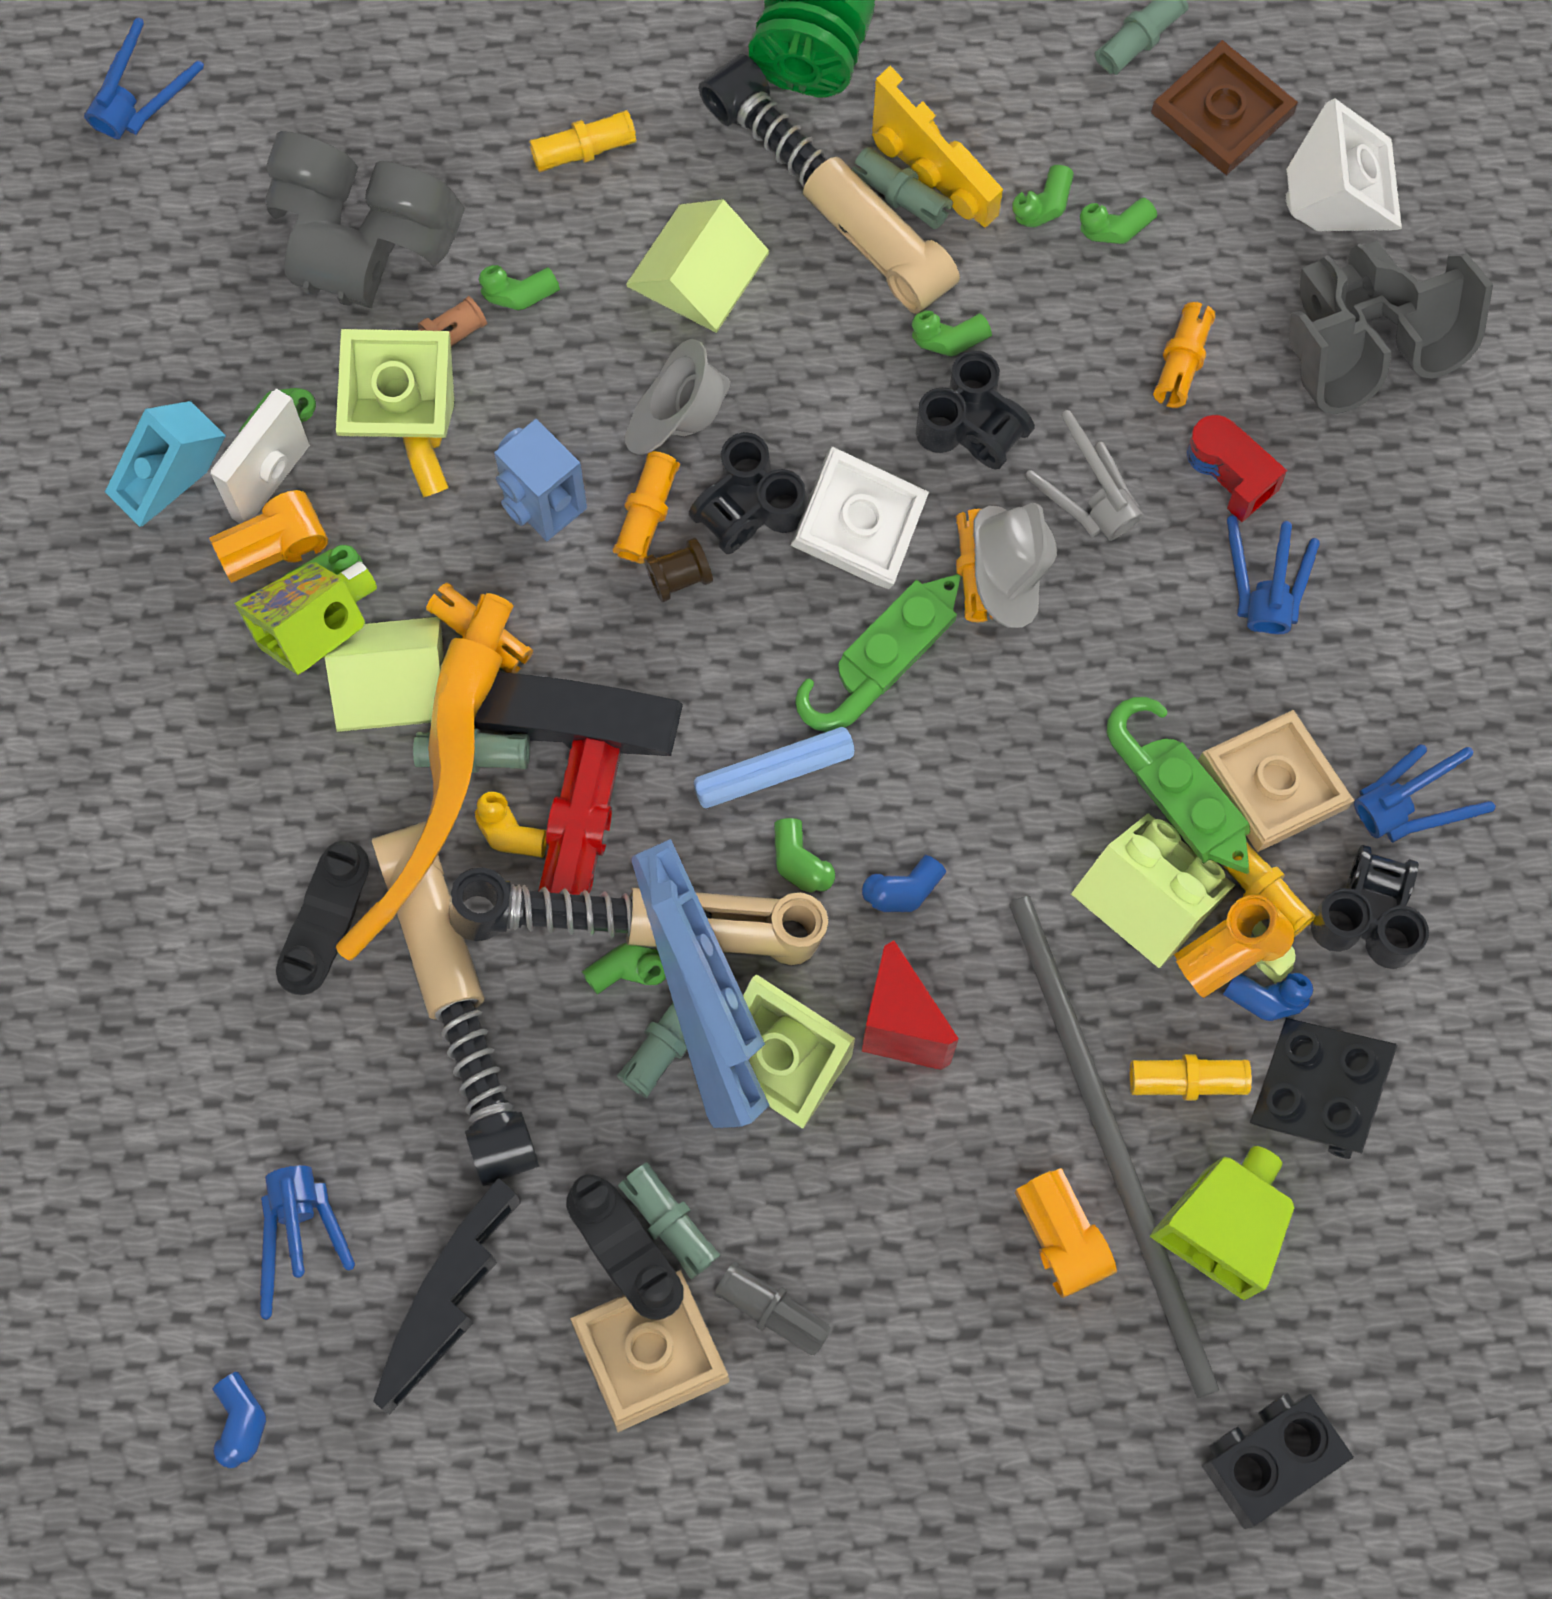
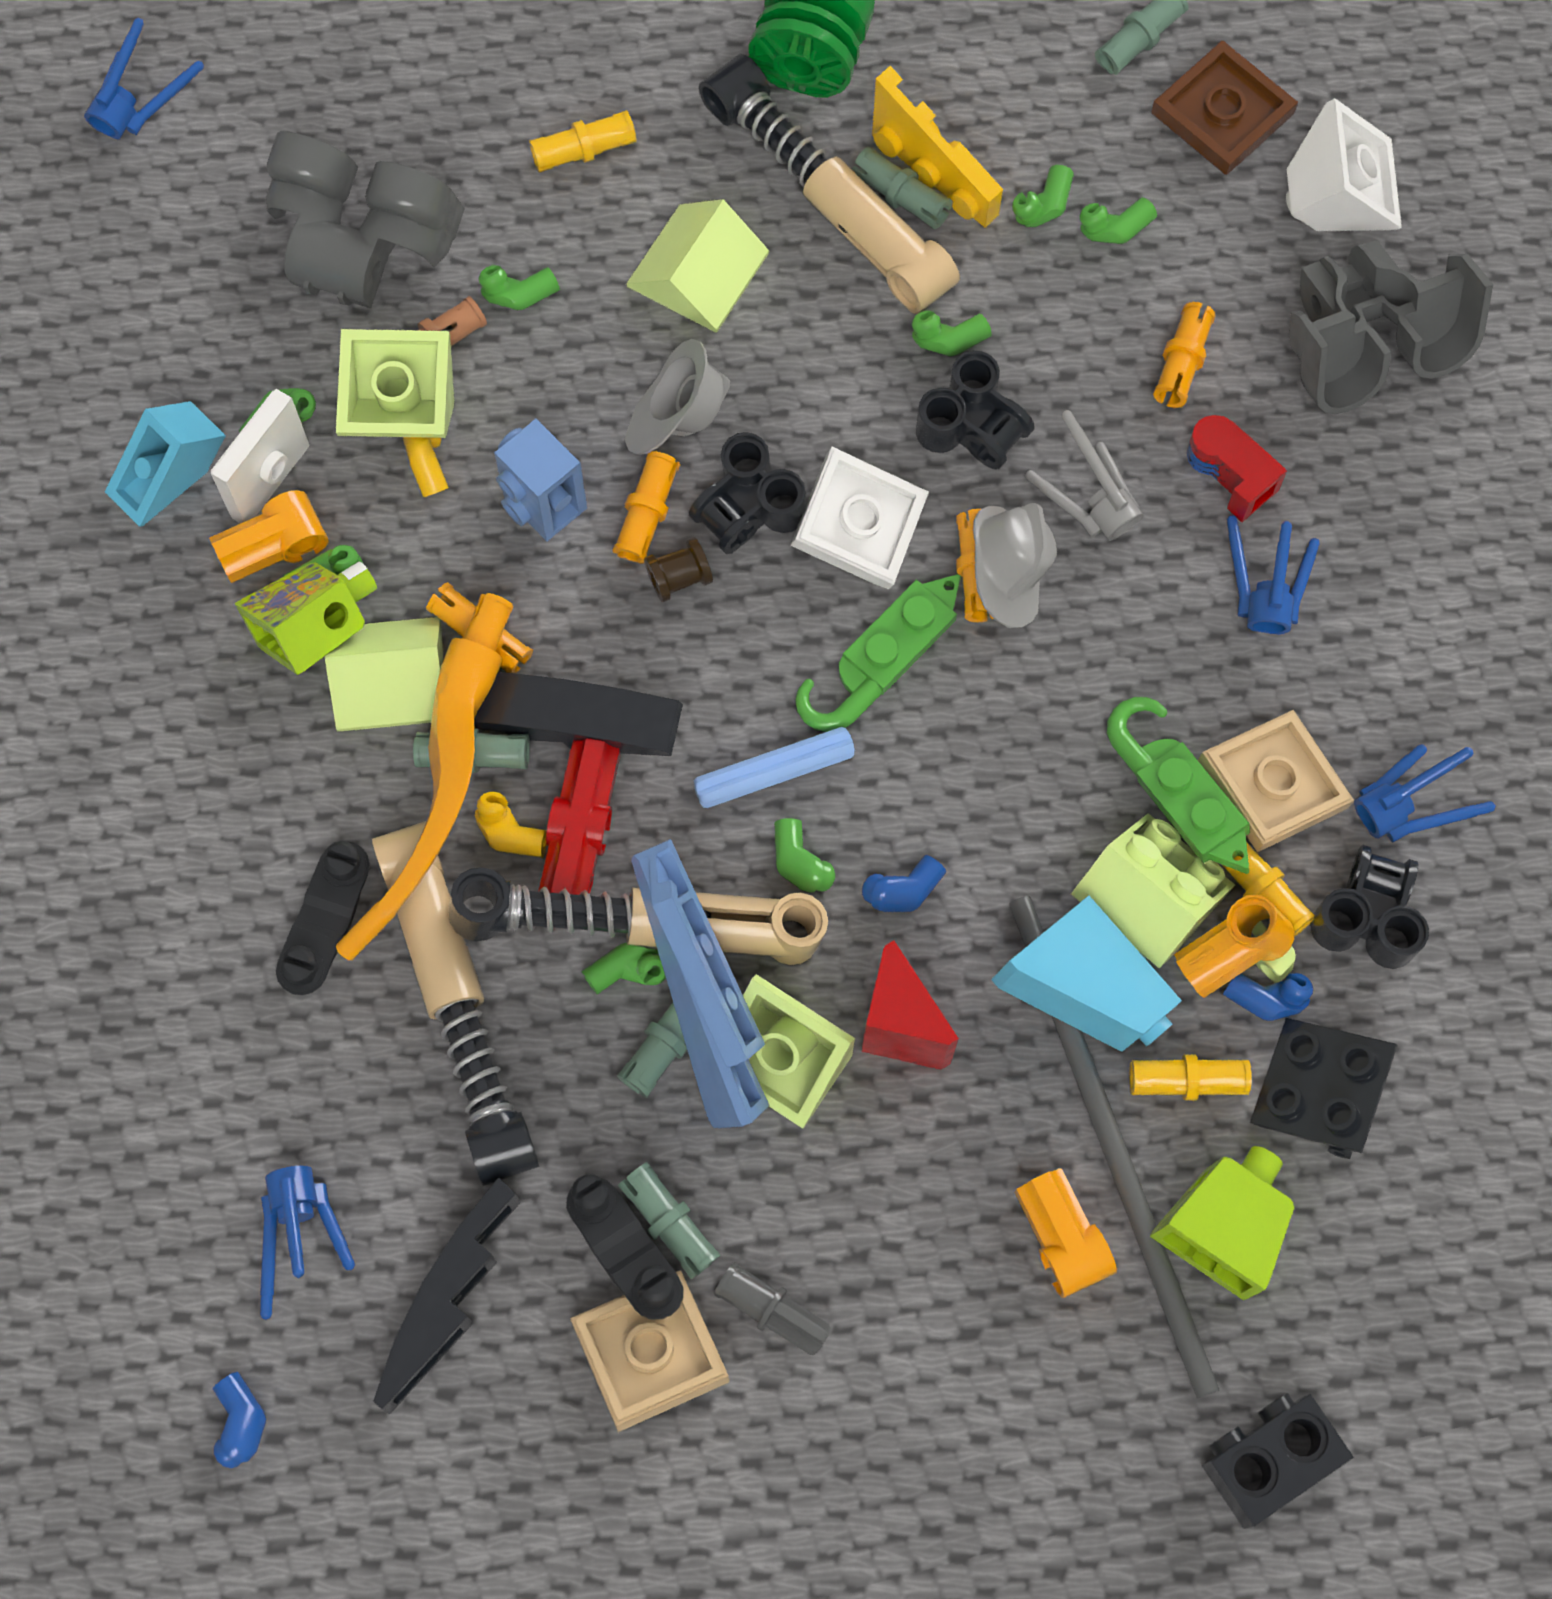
(1091, 979): none -> medium azure slope

